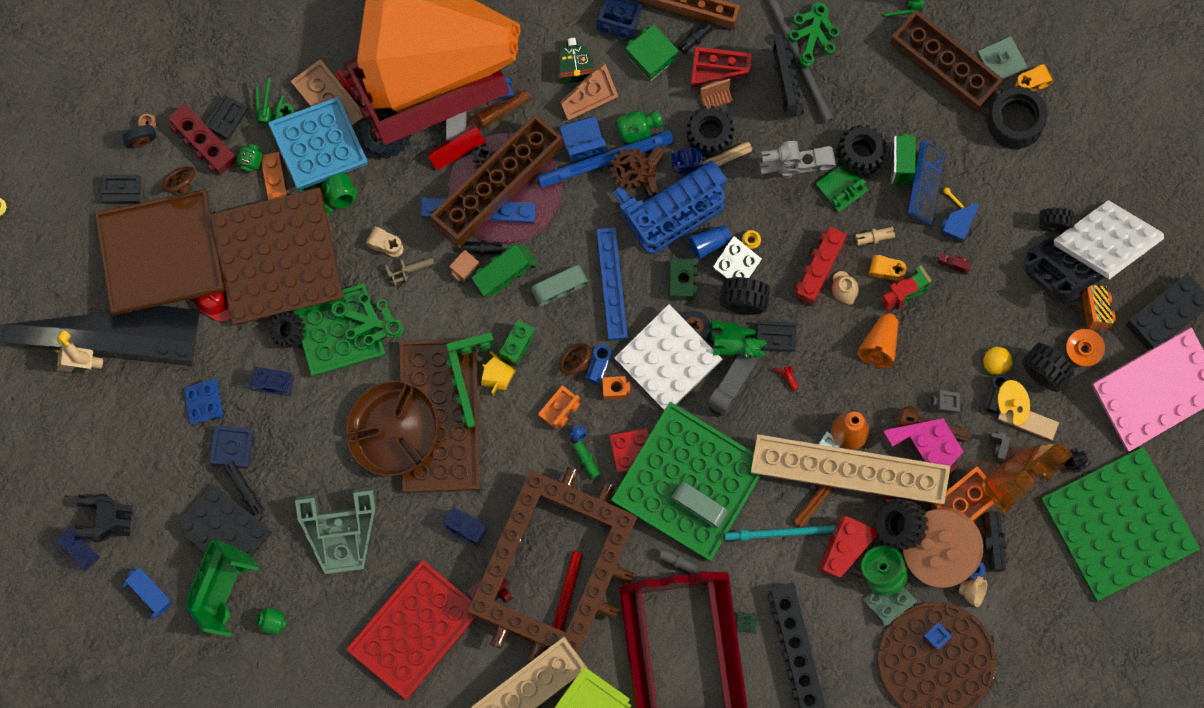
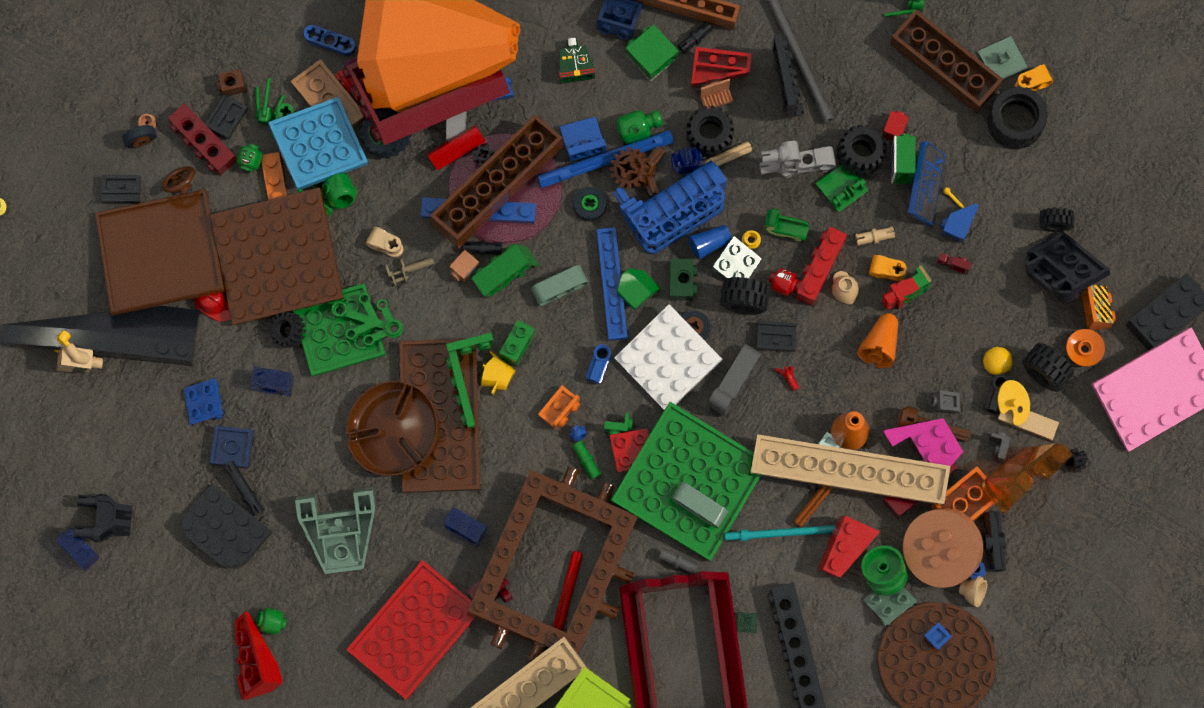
(148, 592): blue brick -> none
(214, 584): green windscreen -> none
(237, 88): none -> reddish brown brick
(257, 665): none -> red wedge
(333, 47): none -> blue beam
(496, 112): clear orange pin -> none
(579, 361): reddish brown piece -> none
(590, 93): nougat wing -> none
(591, 194): none -> black bush
(608, 382): orange brick -> none
(616, 428): none -> green bracket
(636, 287): none -> green slope
(731, 340): green animal -> none
(783, 282): none -> red head
(785, 226): none -> green animal
(814, 31): green plant -> none
(887, 524): black tyre -> none
(895, 125): none -> red brick
(1108, 239): white plate -> none
(1120, 524): green plate -> none

